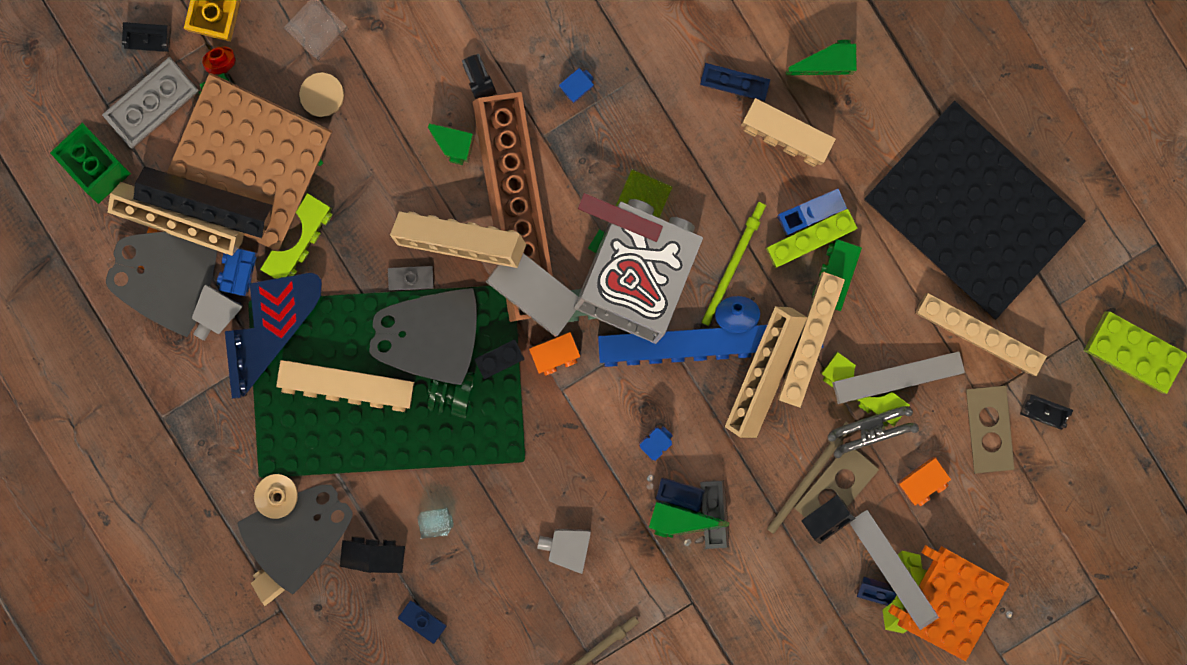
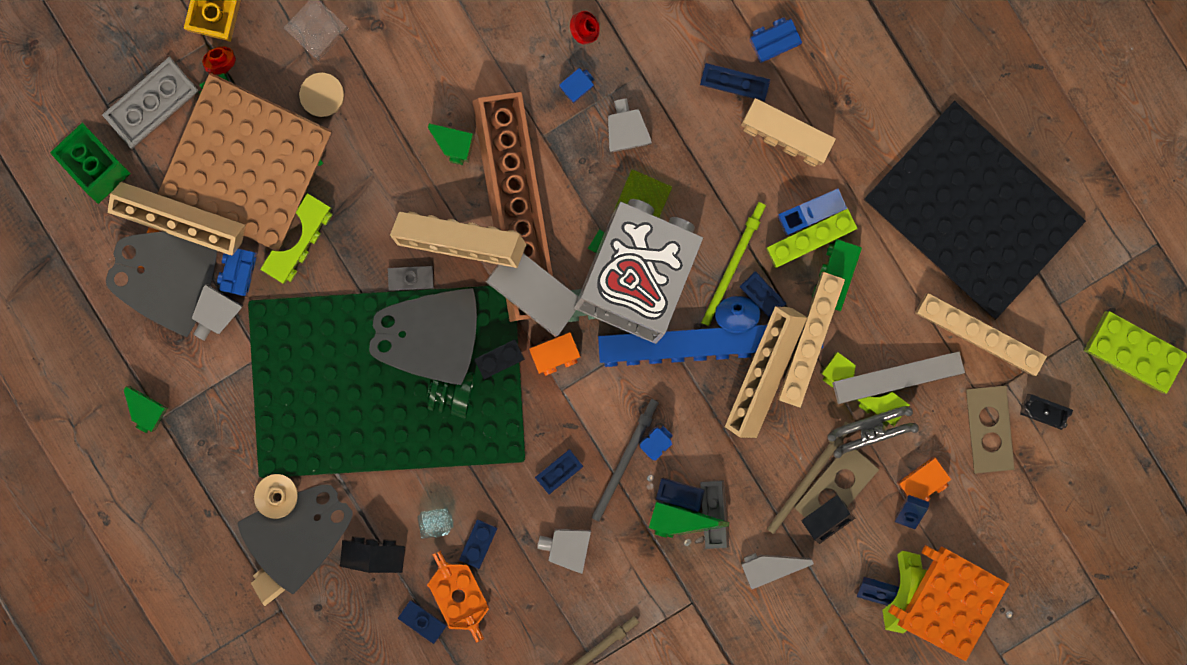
(144, 410): none -> green slope
(146, 37): black hinge -> none
(202, 202): black brick -> none
(278, 312): dark blue piece -> none
(345, 384): tan brick -> none
(461, 614): none -> orange plate
(478, 543): none -> dark blue plate
(479, 79): black piece -> none
(559, 471): none -> dark blue plate
(584, 27): none -> red plate
(620, 217): dark red sticker -> none
(626, 128): none -> light grey torso
(644, 421): none -> dark grey bar
(762, 294): none -> dark blue plate
(767, 568): none -> light grey slope
(775, 39): none -> blue brick
(833, 60): green slope -> none
(894, 570): light grey tile -> none
(912, 512): none -> dark blue plate

